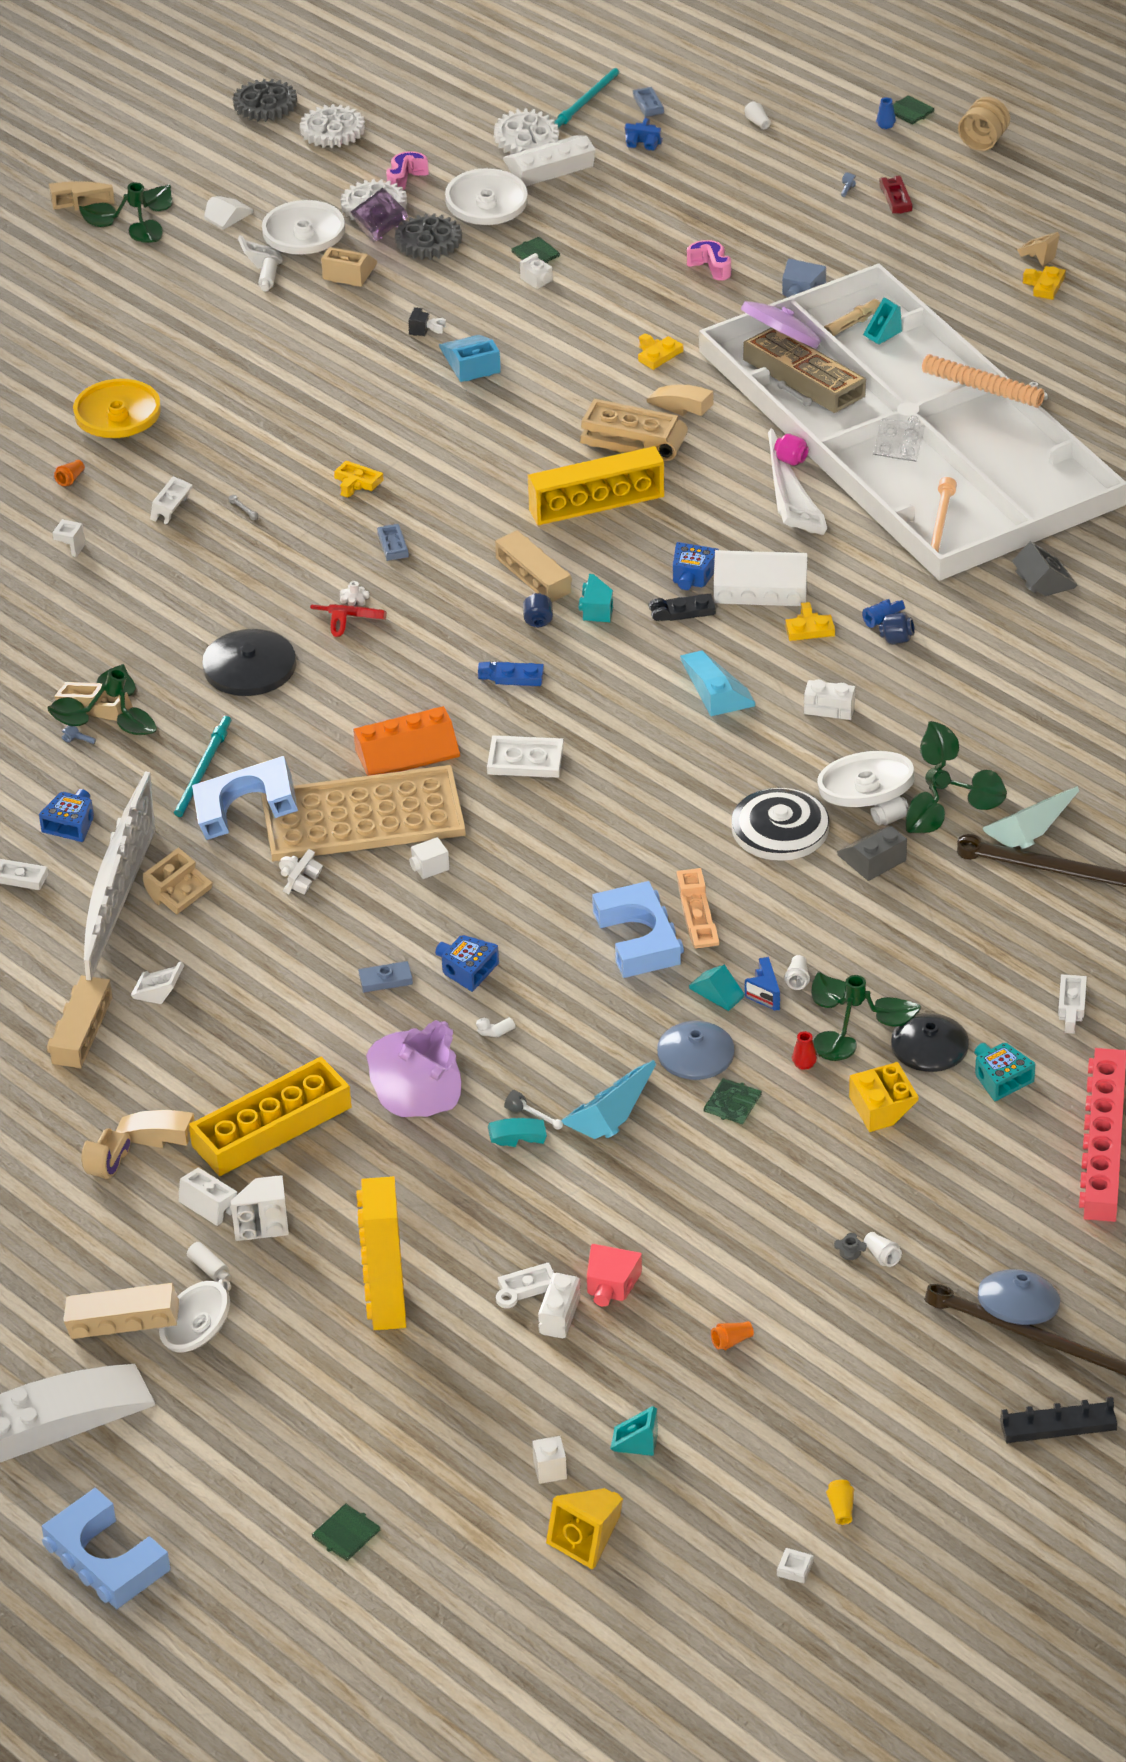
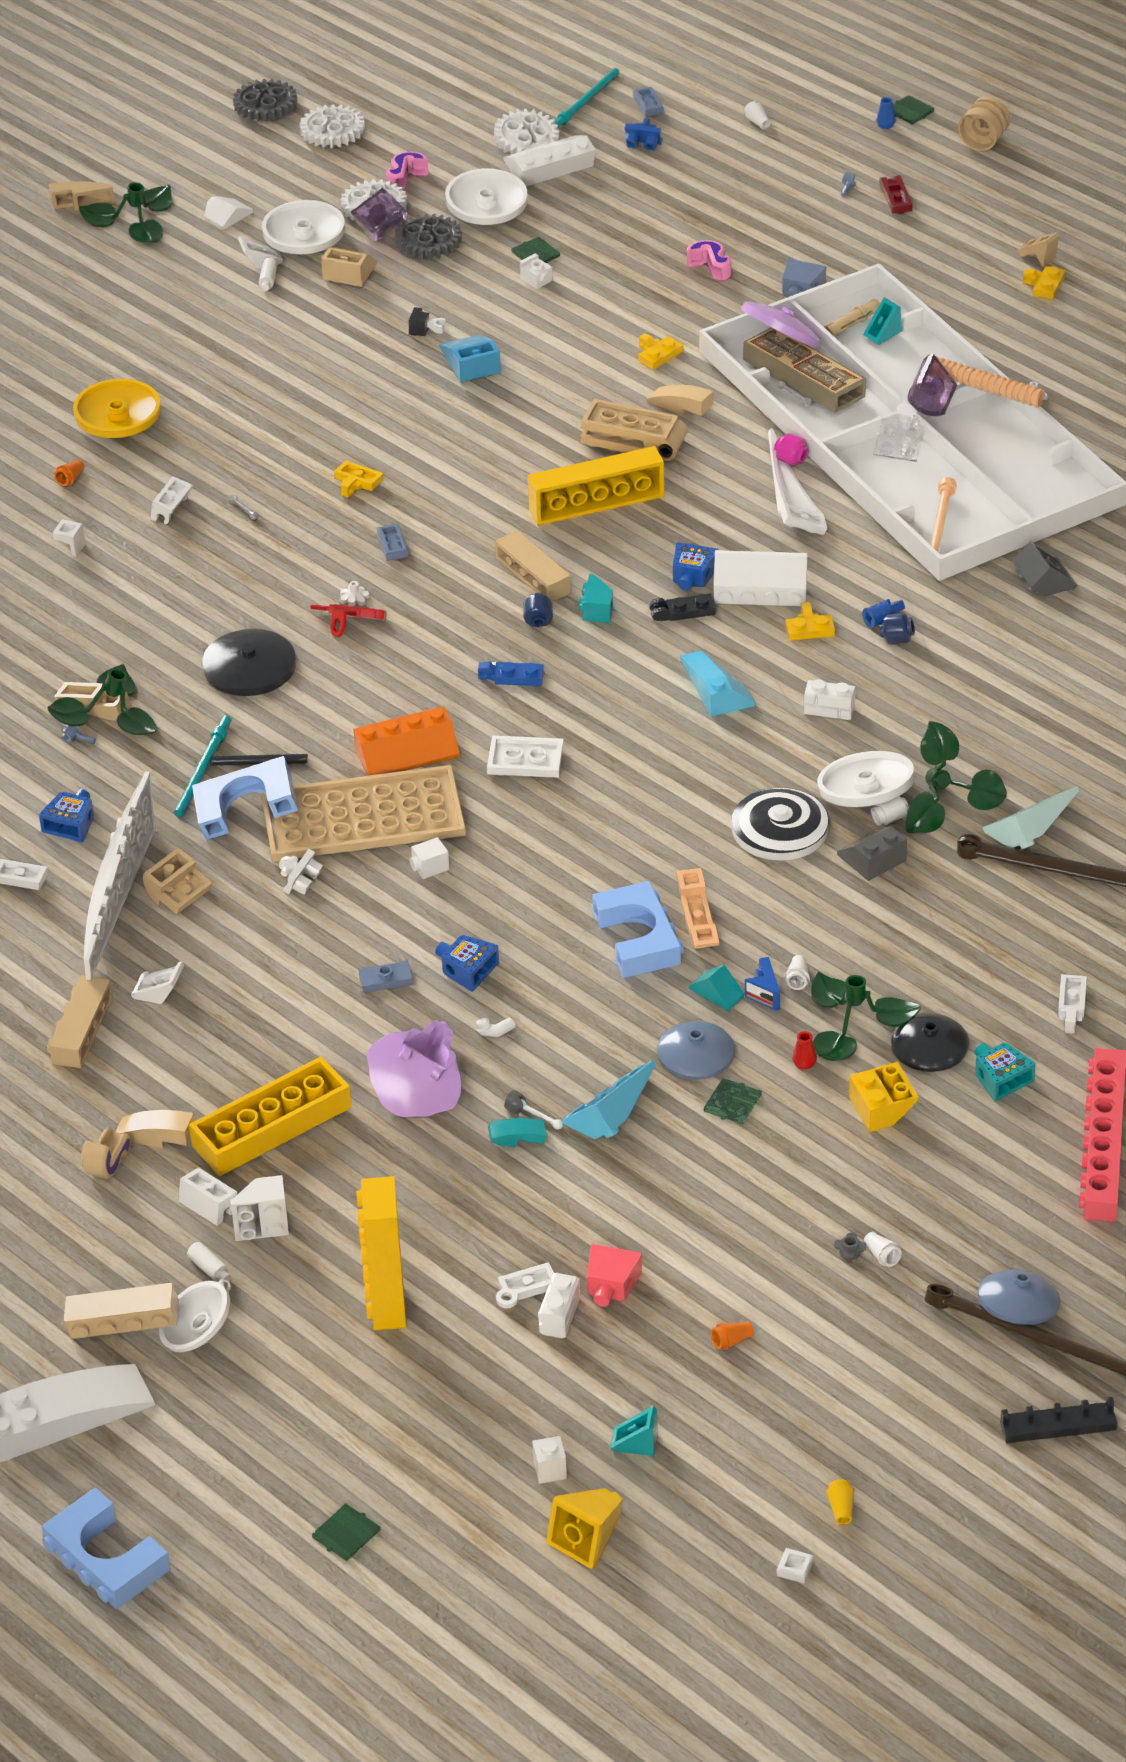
(257, 759): none -> black bar
(931, 388): none -> clear purple brick

